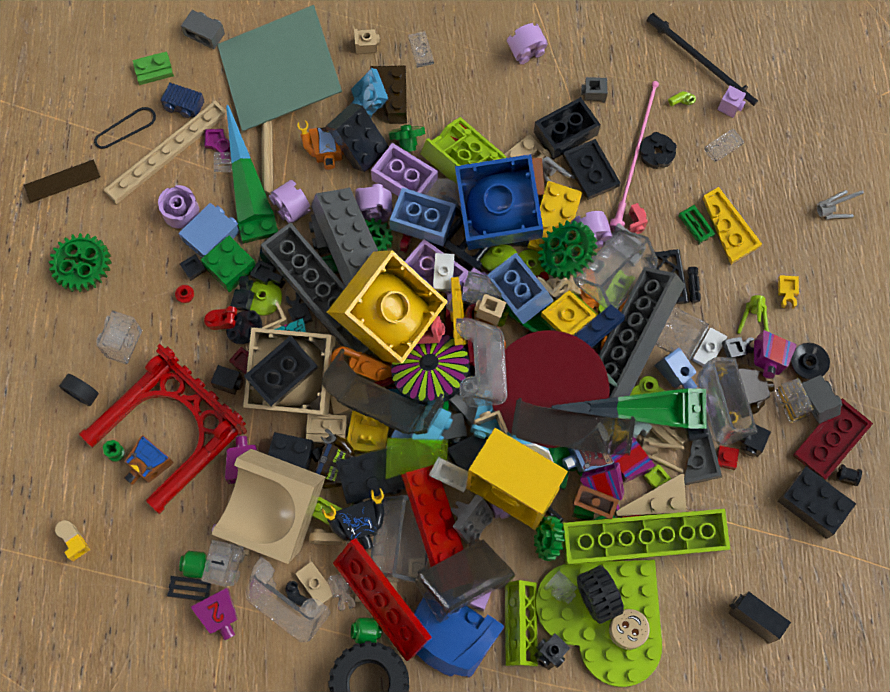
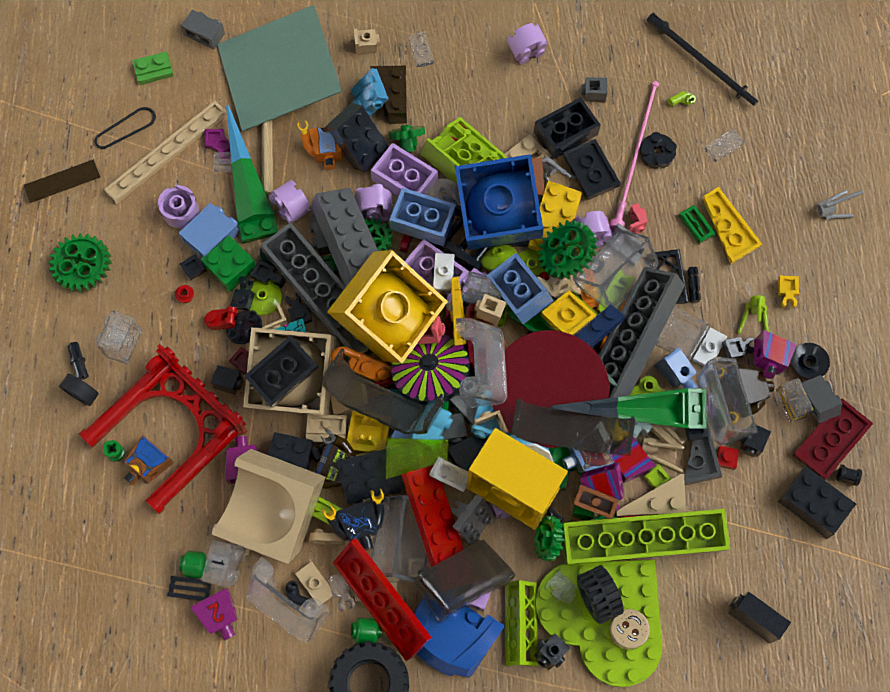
(73, 539): leg -> none
(77, 360): none -> black axle
(182, 100): dark blue brick -> none
(732, 102): lavender brick -> none

